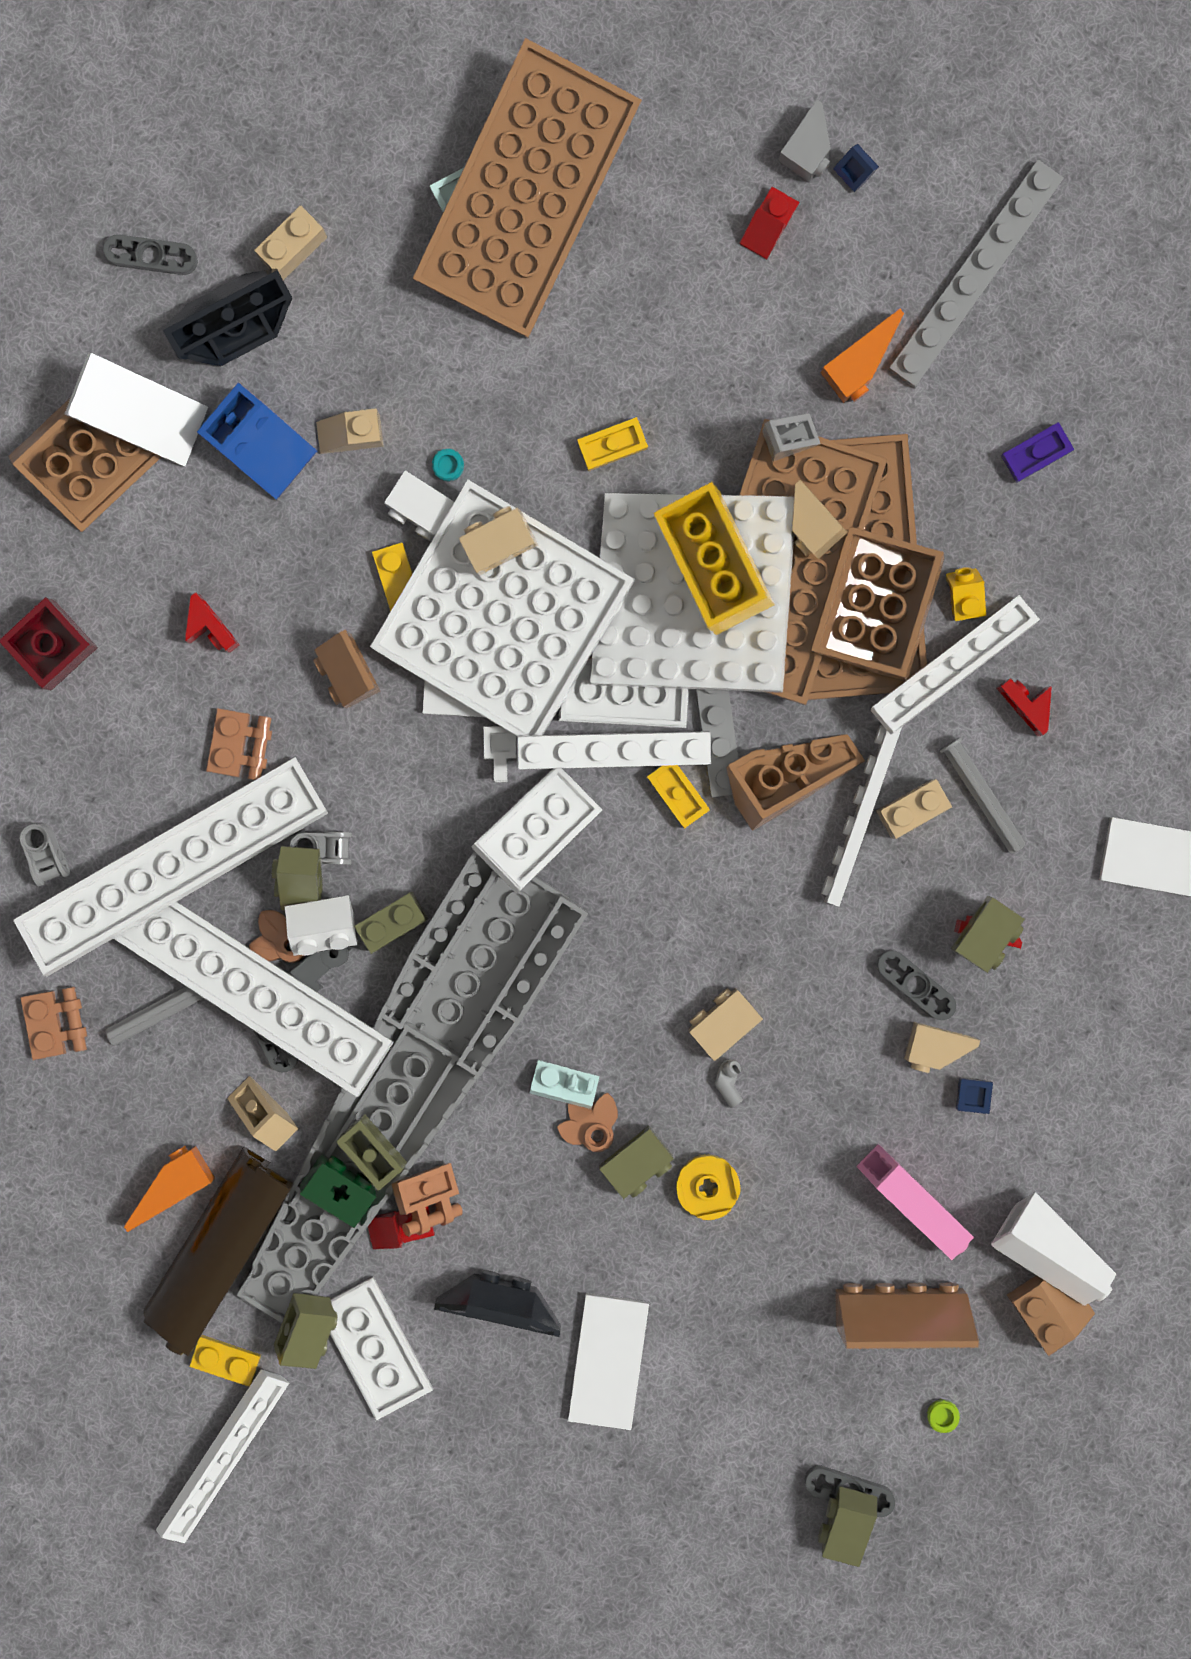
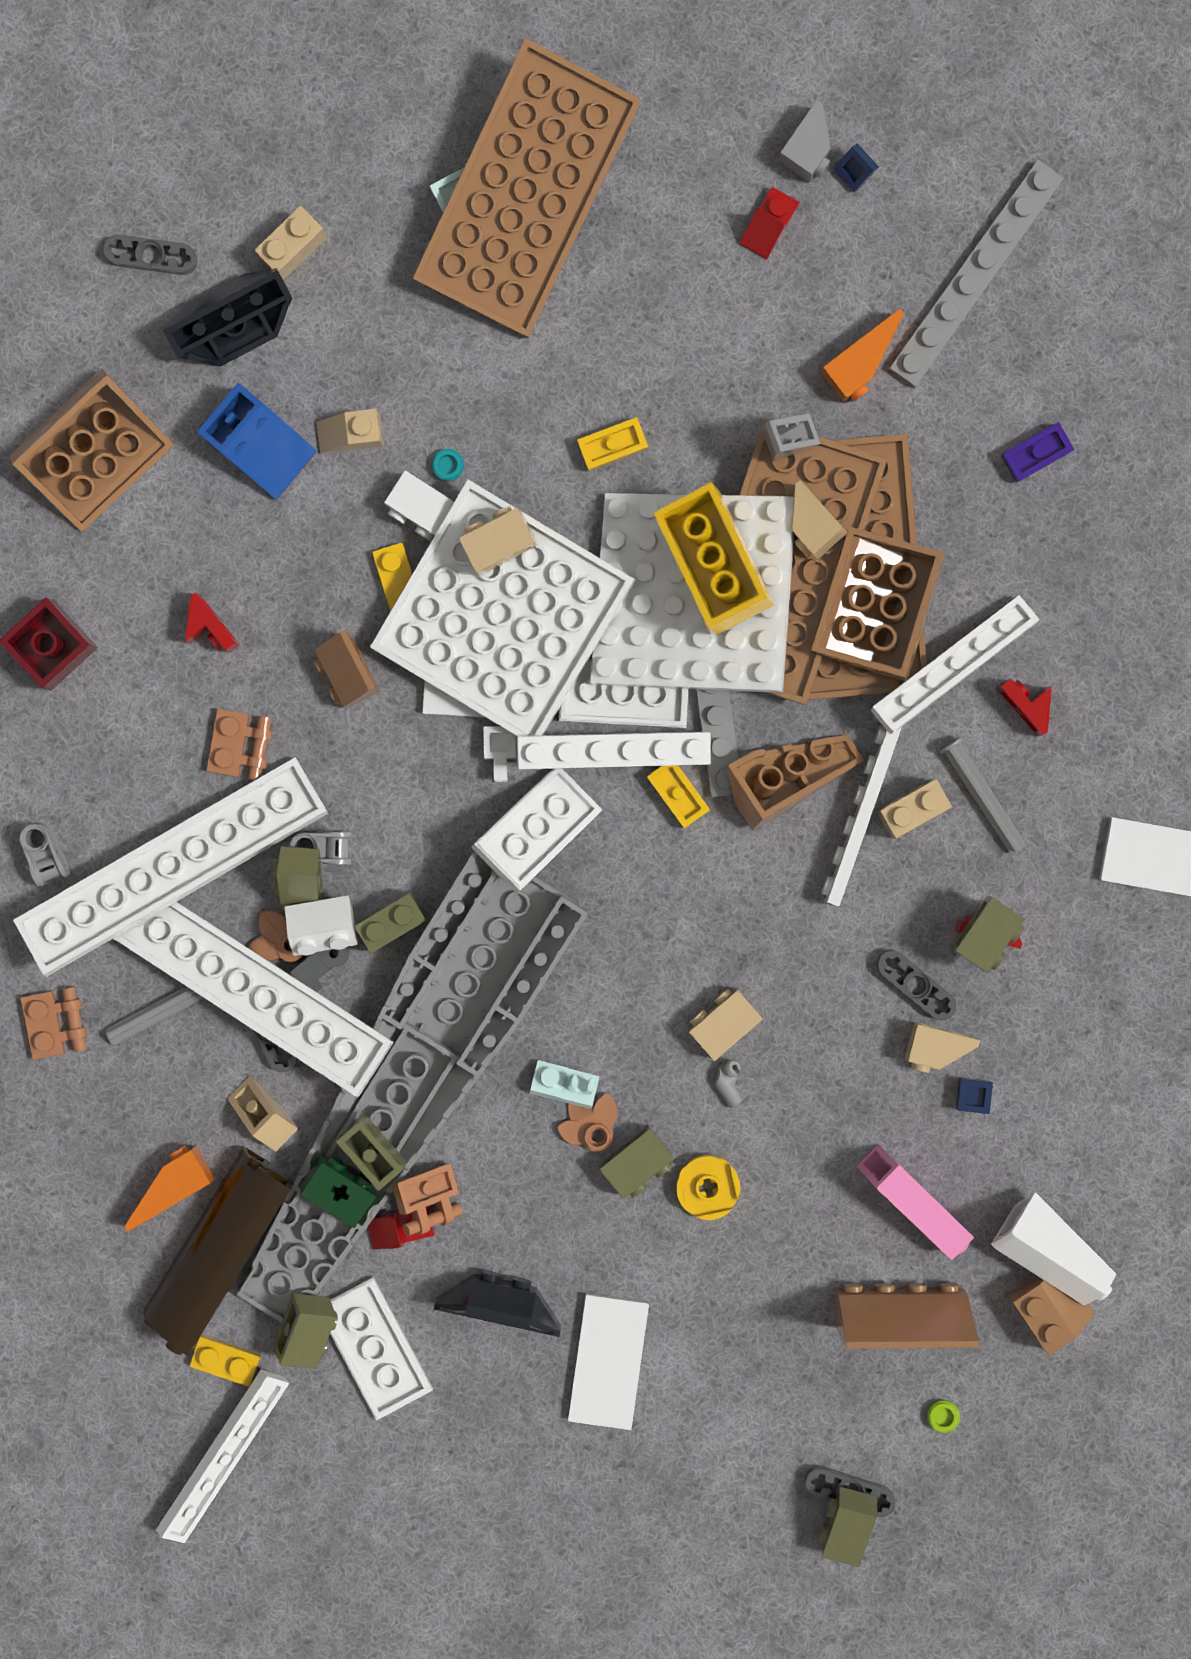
(136, 410): white tile -> none
(966, 593): yellow bracket -> none

